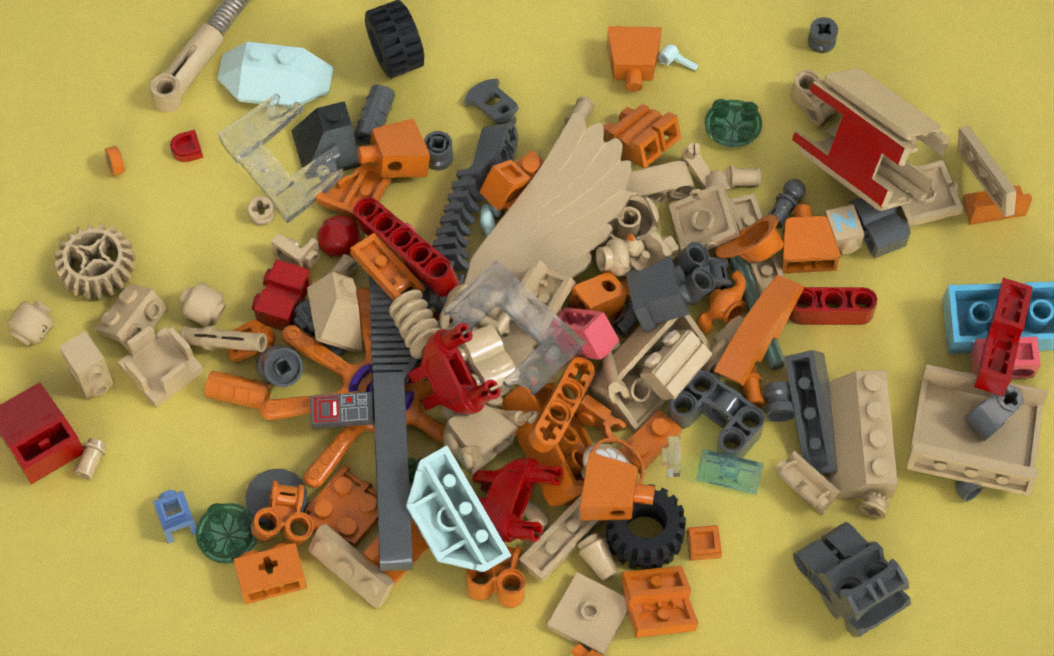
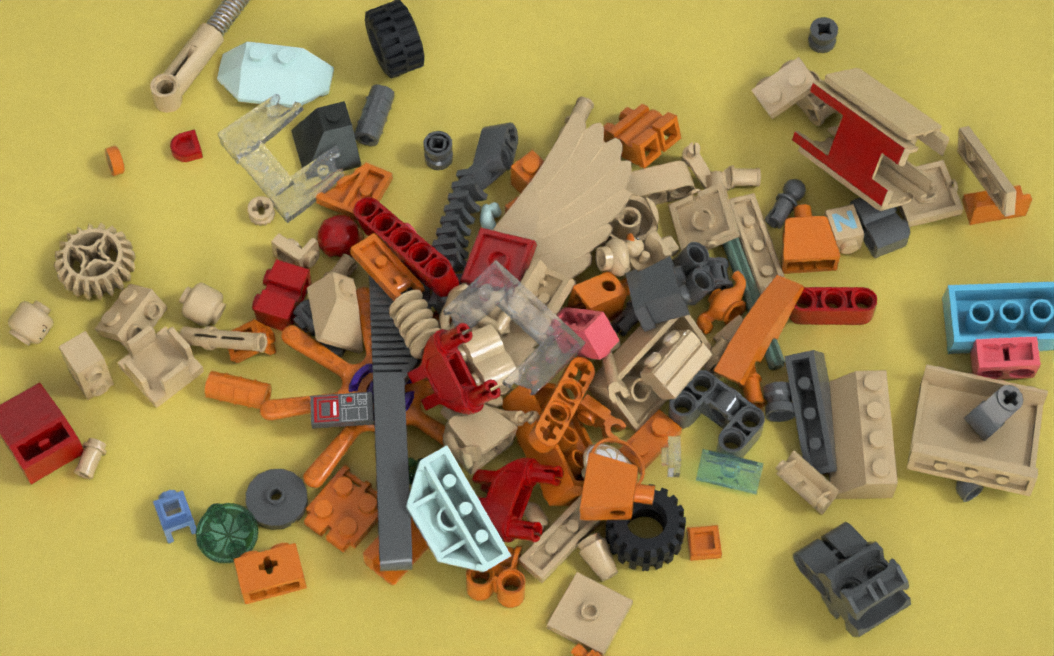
(279, 366): dark grey wheel -> none
(283, 510): orange piece -> none
(351, 566): tan plate -> none
(396, 150): orange torso -> none
(499, 113): dark grey piece -> none
(504, 184): orange brick -> none
(509, 250): none -> red plate
(633, 54): orange torso -> none
(658, 601): orange slope -> none
(671, 53): light aqua hand -> none
(733, 122): clear green dish -> none
(755, 242): orange piece -> none
(784, 87): none -> tan bracket
(874, 505): tan bush -> none
(1003, 337): red slope -> none

